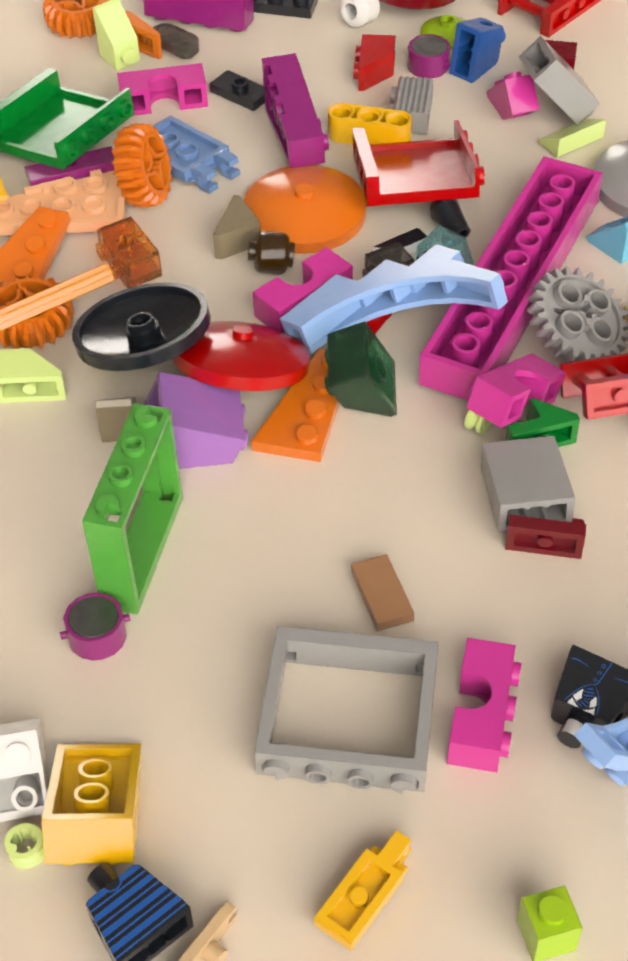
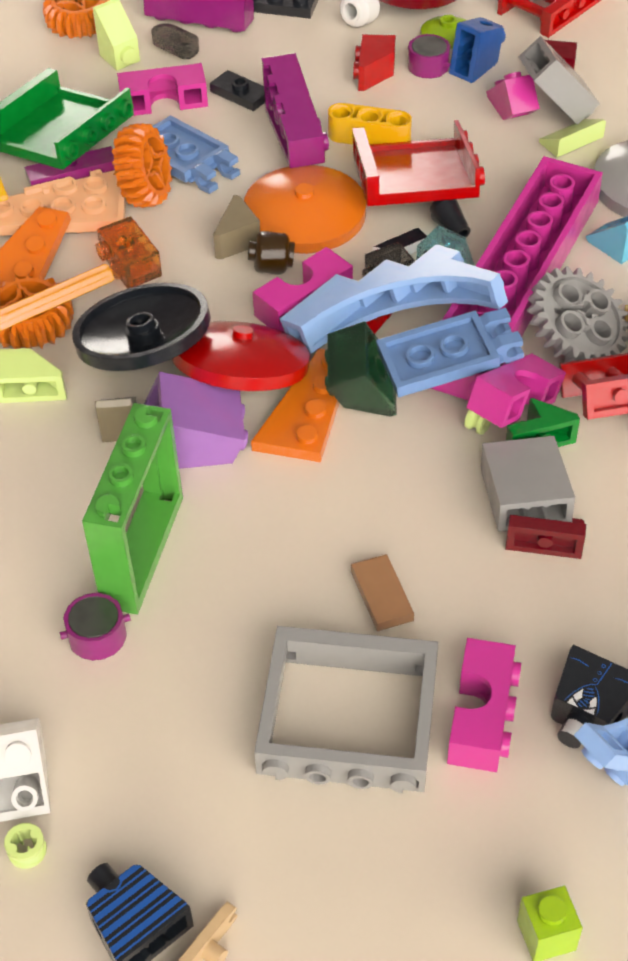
(92, 804): yellow slope -> none
(152, 45): orange slope -> none
(364, 891): yellow hinge -> none
(415, 98): light grey brick -> none
(449, 350): none -> medium blue tile

